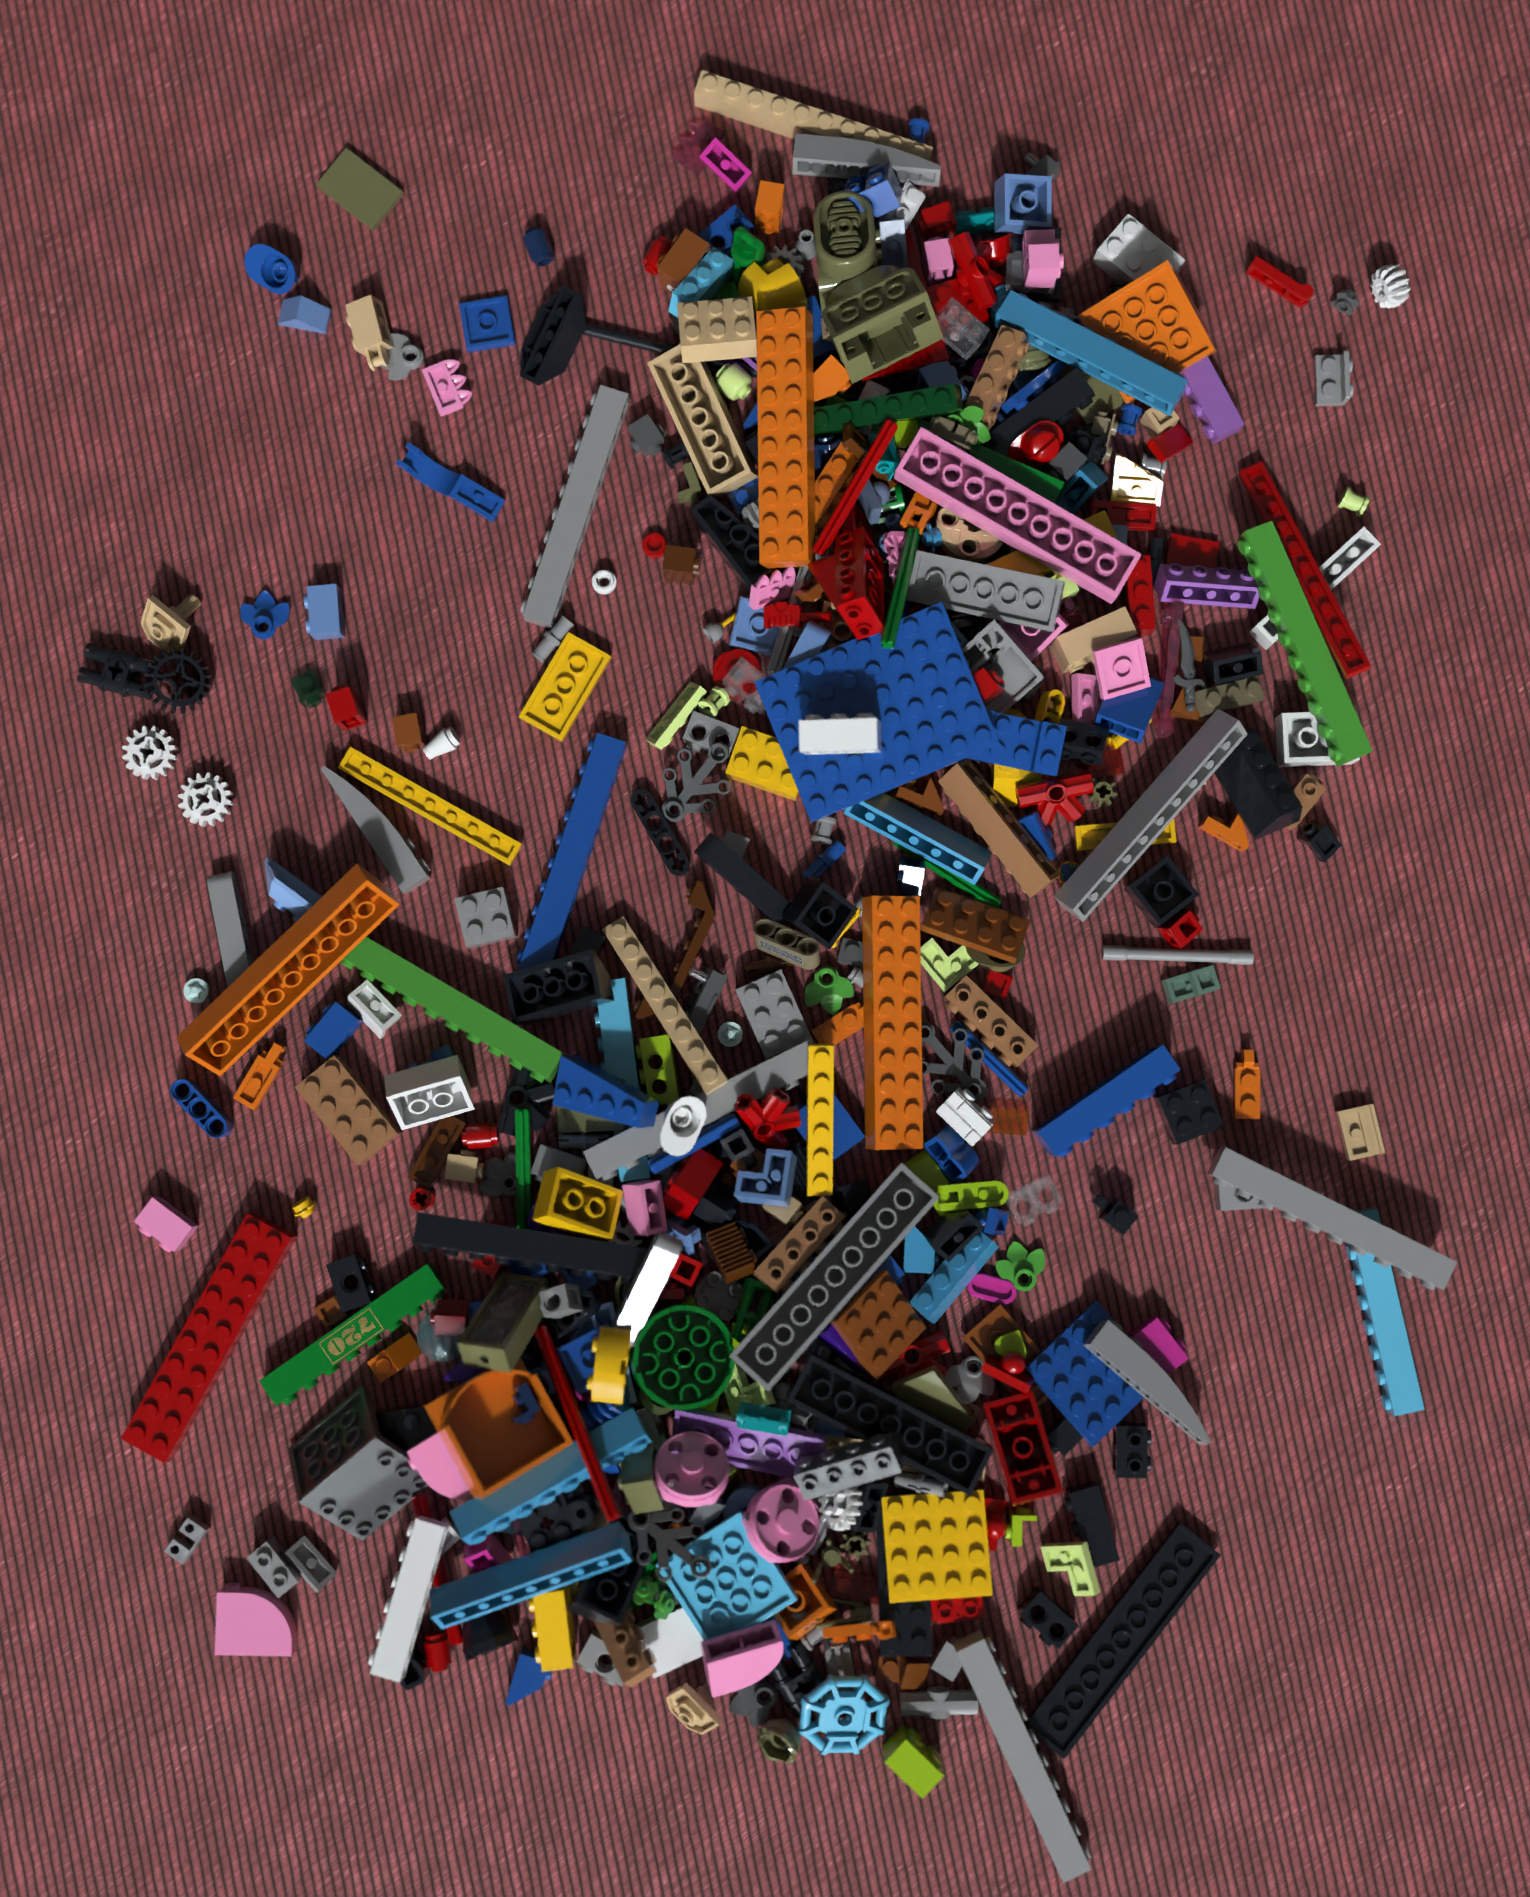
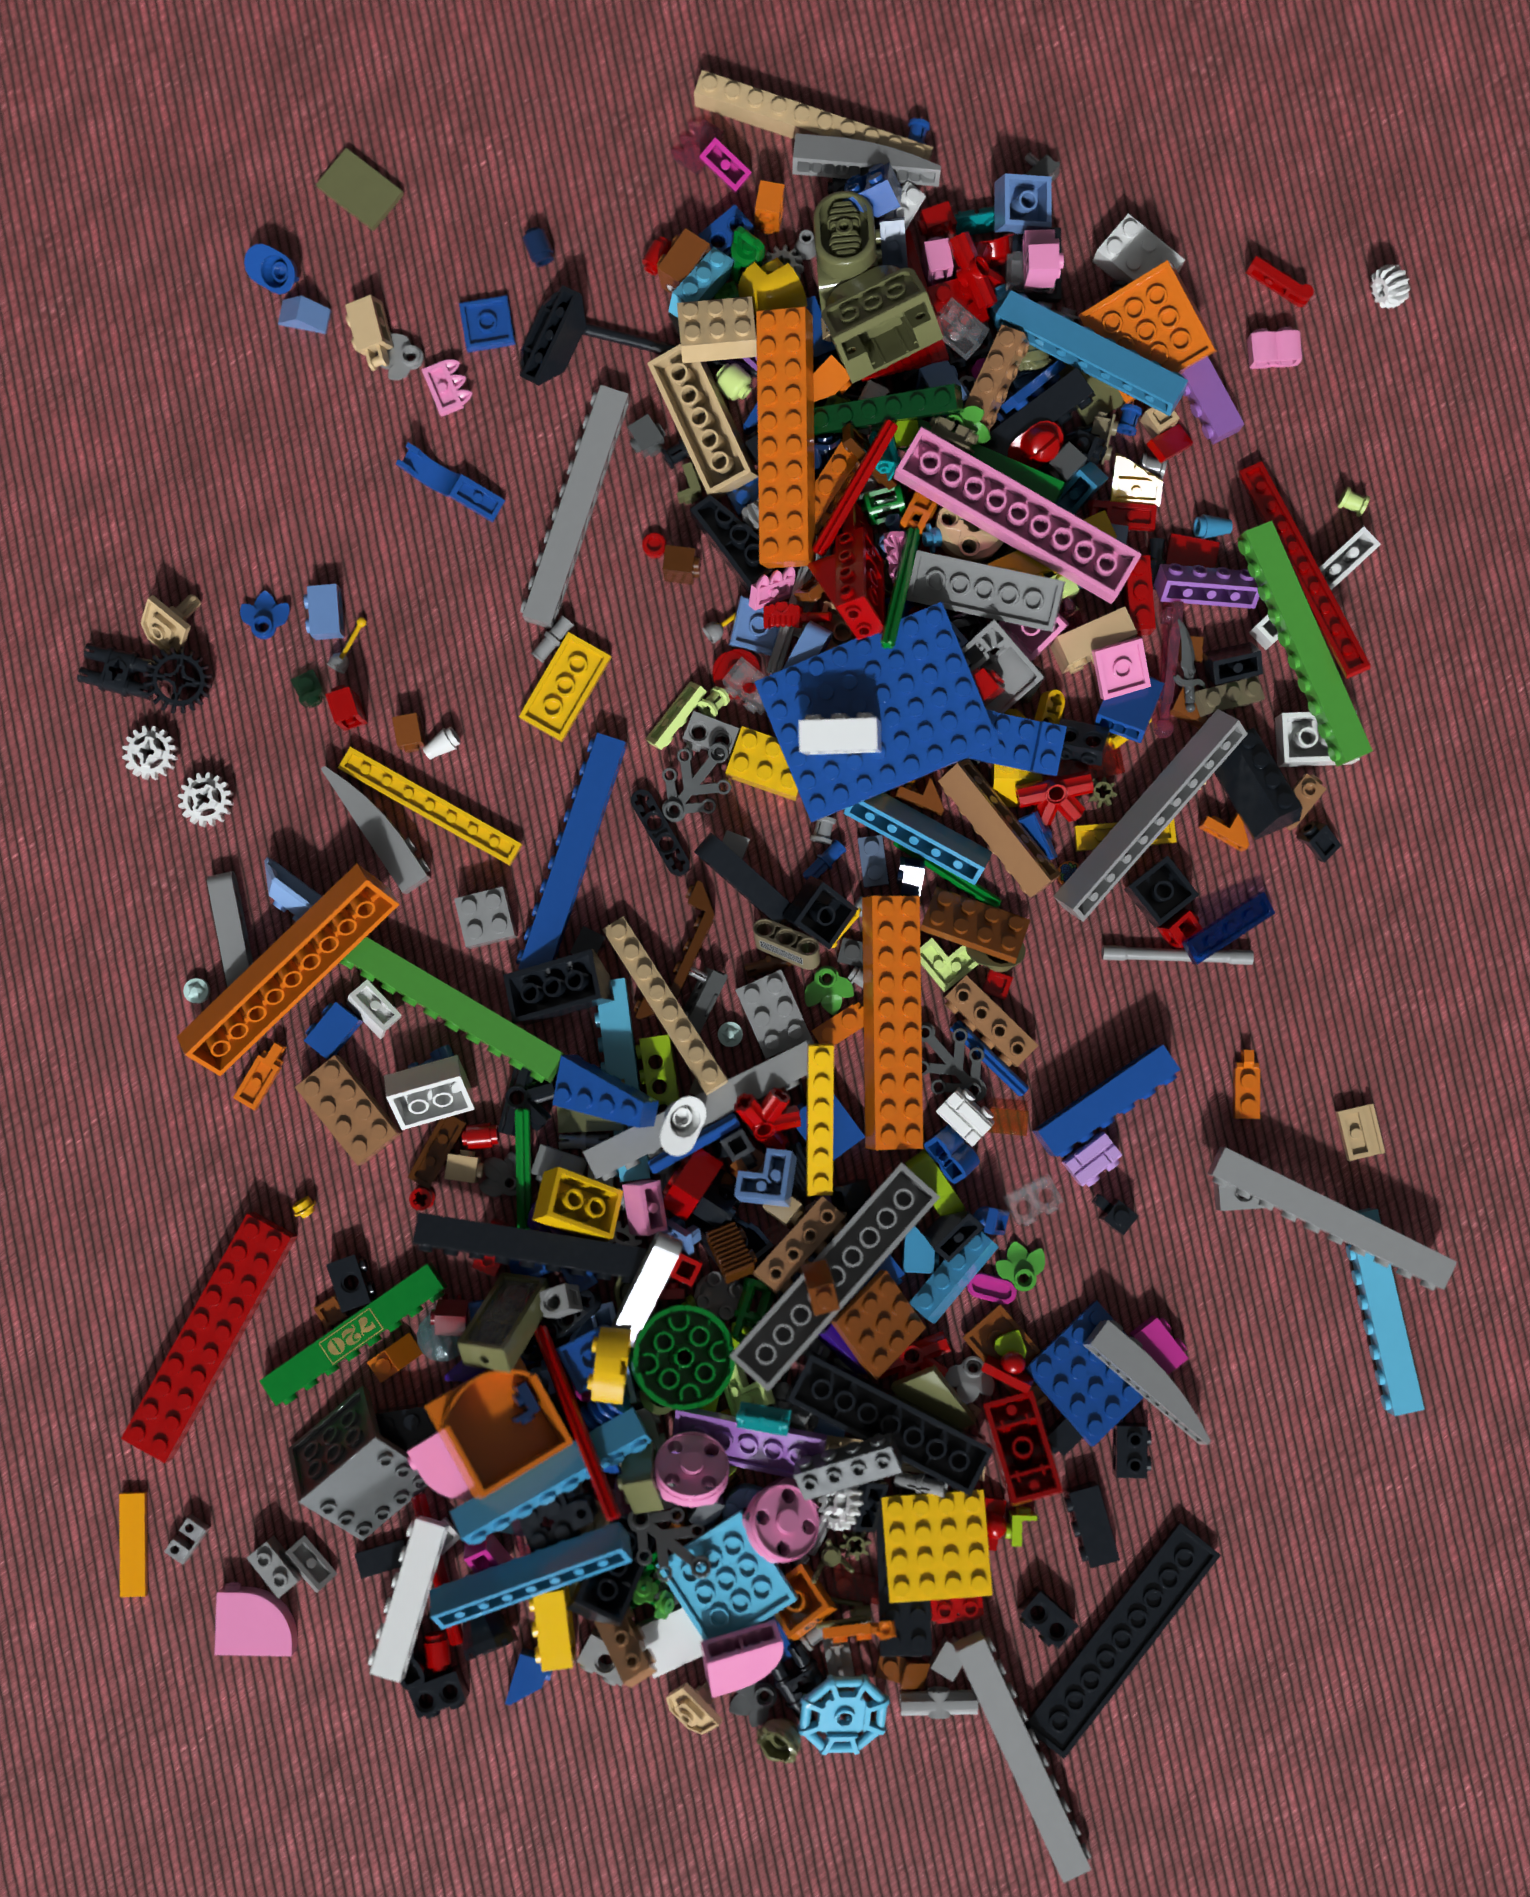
(133, 1544): none -> light orange tile
(165, 1224): bright pink brick -> none
(191, 1103): blue beam -> none
(340, 661): none -> hinge
(380, 1558): none -> black tile
(435, 1686): none -> black brick
(604, 574): white plate -> none
(820, 1287): none -> dark orange slope
(872, 499): sand blue tile -> none
(872, 861): none -> sand blue plate
(912, 1760): lime brick -> none
(972, 1195): lime plate -> none
(1077, 1561): yellowish green plate -> none
(1085, 698): bright pink plate -> none
(1092, 1159): none -> lavender brick
(1188, 1111): black brick -> none
(1191, 984): sand green slope -> none
(1211, 526): none -> dark azure cone
(1228, 928): none -> clear blue plate
(1274, 348): none -> bright pink brick
(1332, 379): light grey bracket -> none
(1346, 302): dark grey plate -> none

